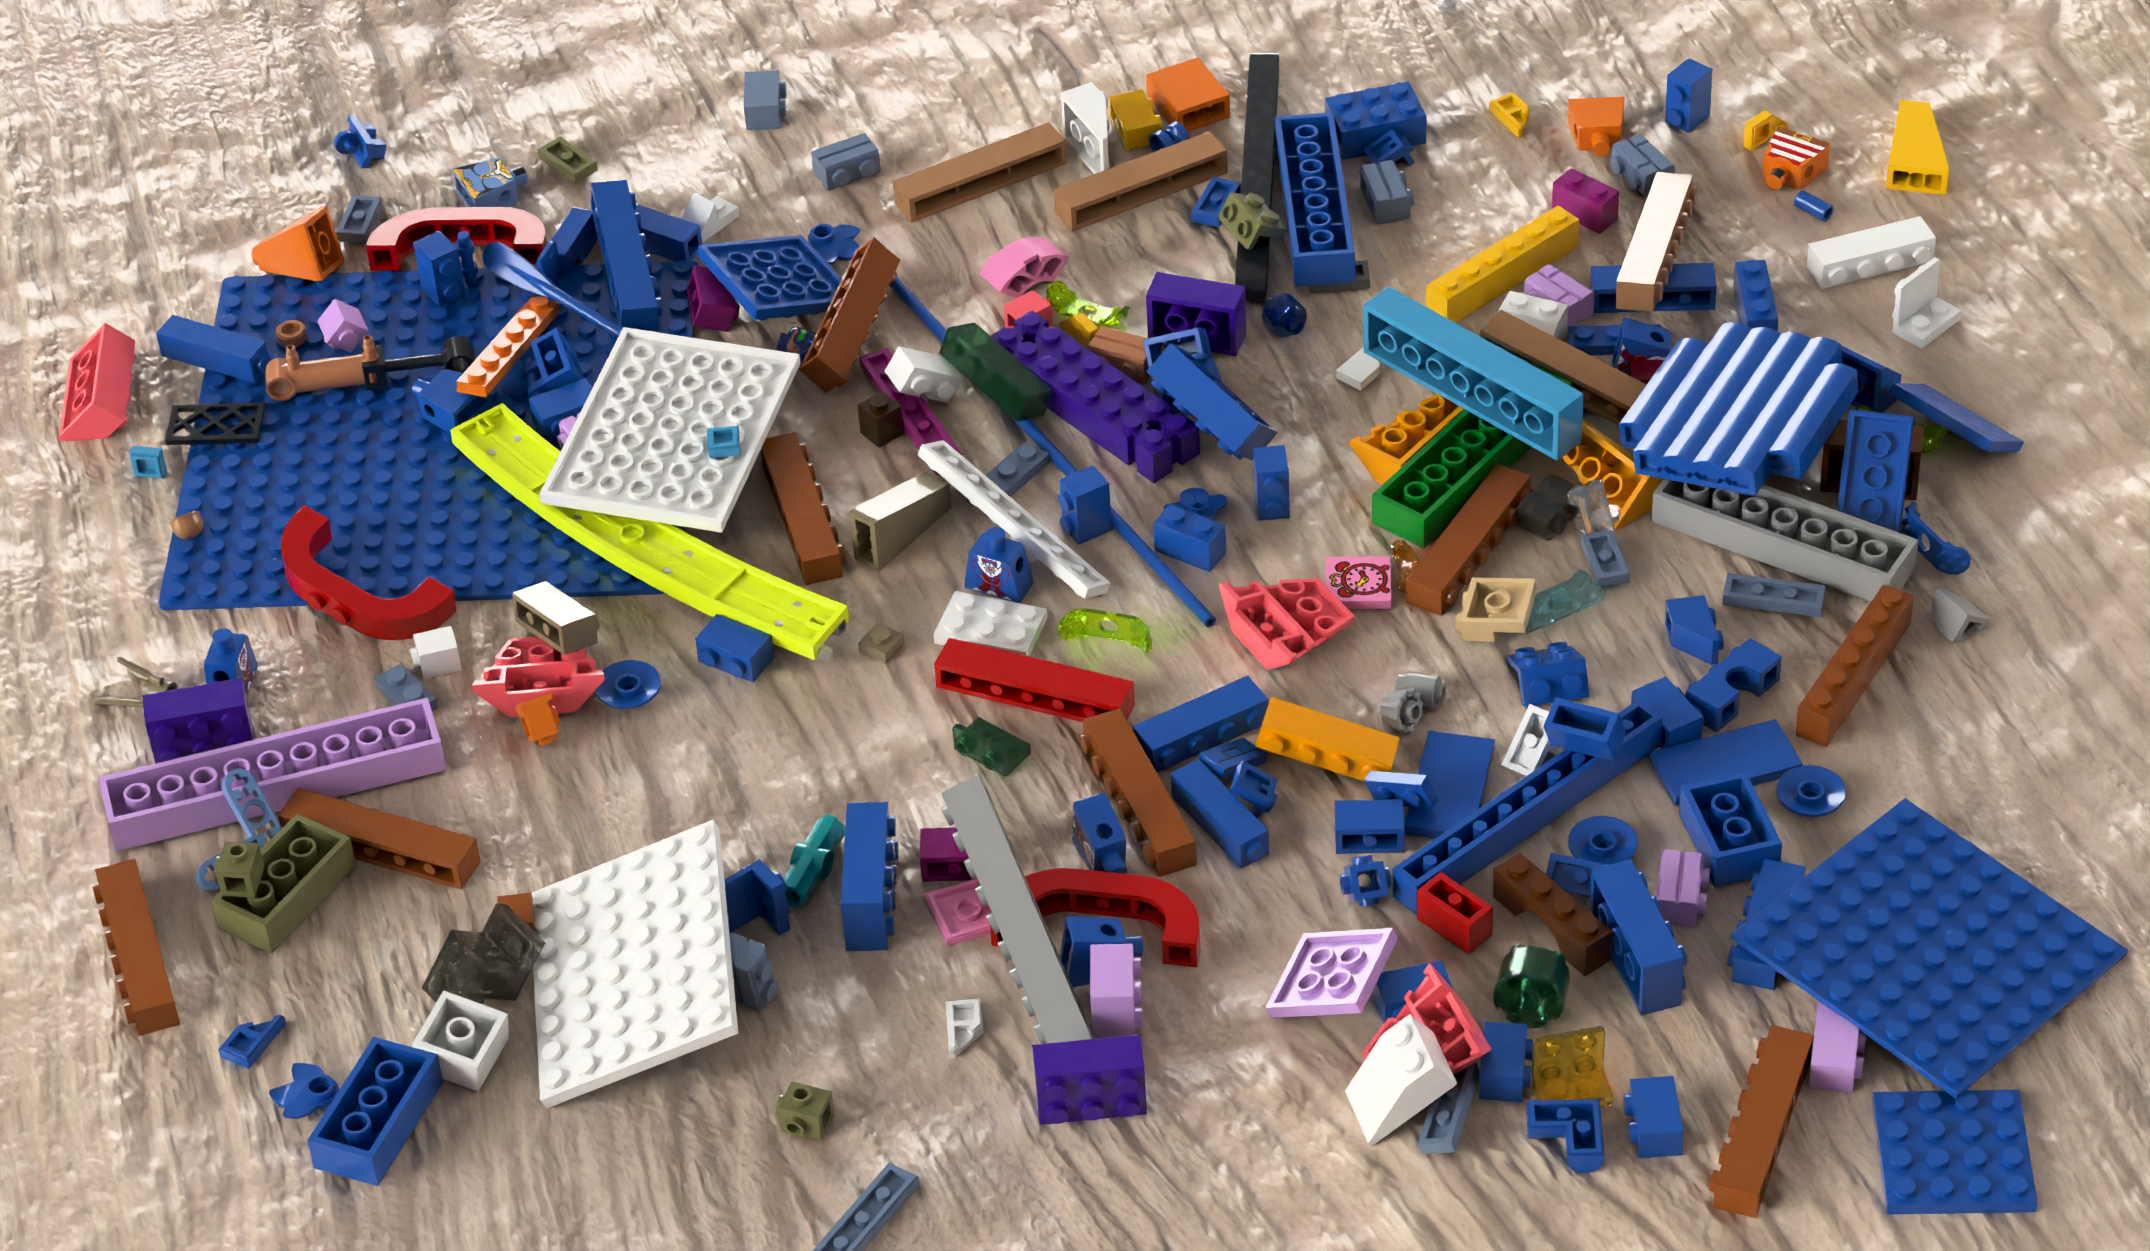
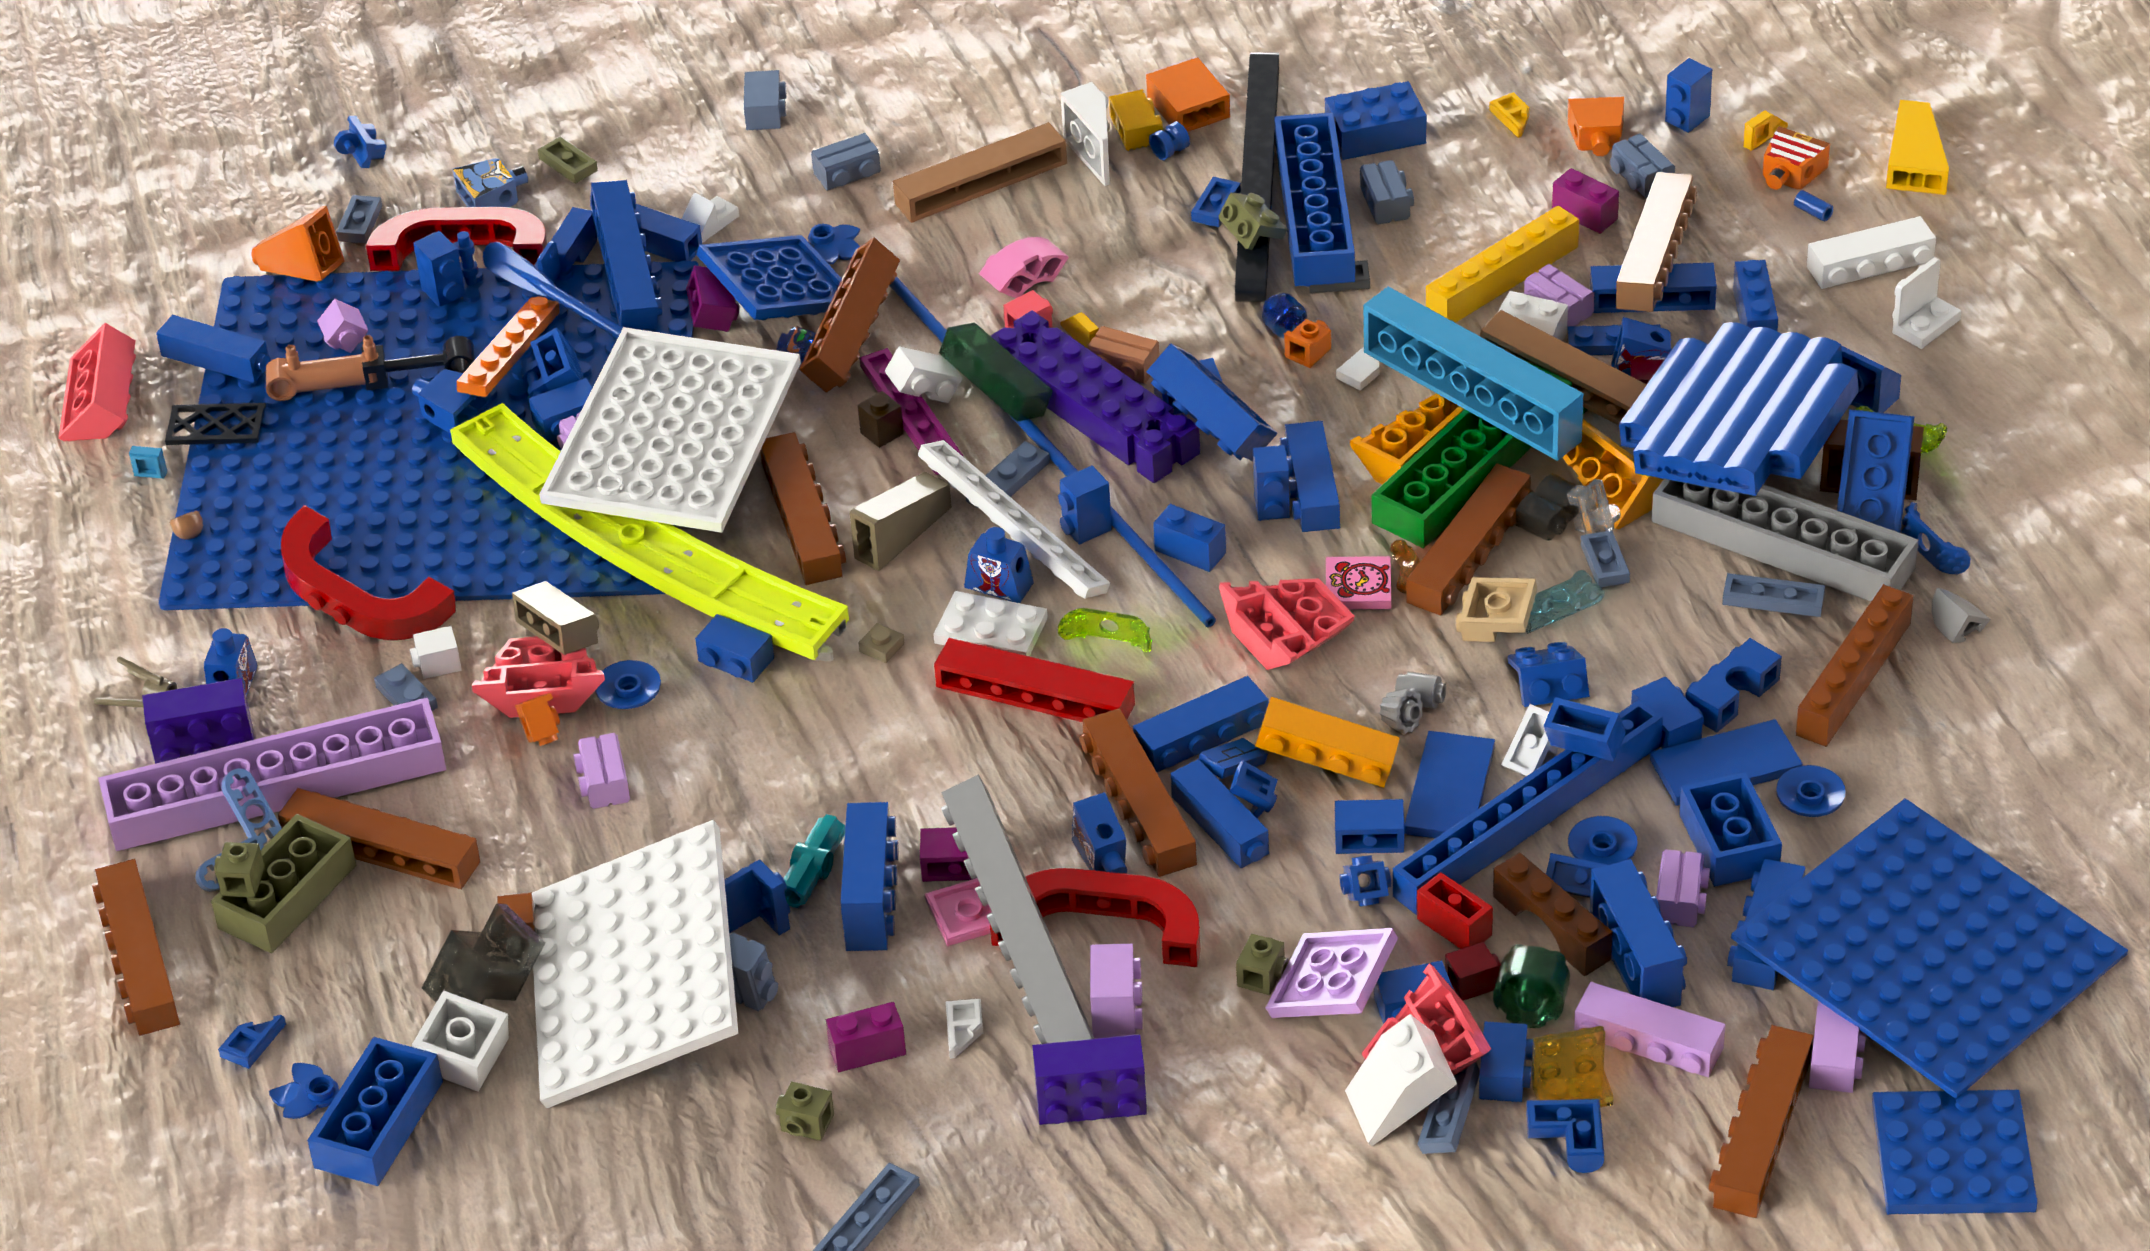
(291, 333): nougat tile -> none
(603, 771): none -> lavender brick
(723, 441): dark azure tile -> none
(866, 1037): none -> magenta brick
(990, 746): clear green bracket -> none
(1068, 304): clear neon green piece -> none
(1087, 931): blue torso -> none
(1140, 181): medium nougat brick -> none
(1186, 303): dark purple brick -> none
(1191, 340): blue torso -> none
(1199, 502): blue plate -> none
(1261, 964): none -> olive brick
(1311, 477): none -> blue brick
(1312, 336): none -> orange brick
(1389, 148): blue bracket -> none
(1412, 788): blue plate -> none
(1472, 970): none -> dark red brick
(1652, 1029): none -> lavender brick
(1655, 1117): blue brick -> none
(1693, 629): blue slope -> none
(1955, 417): blue tile -> none

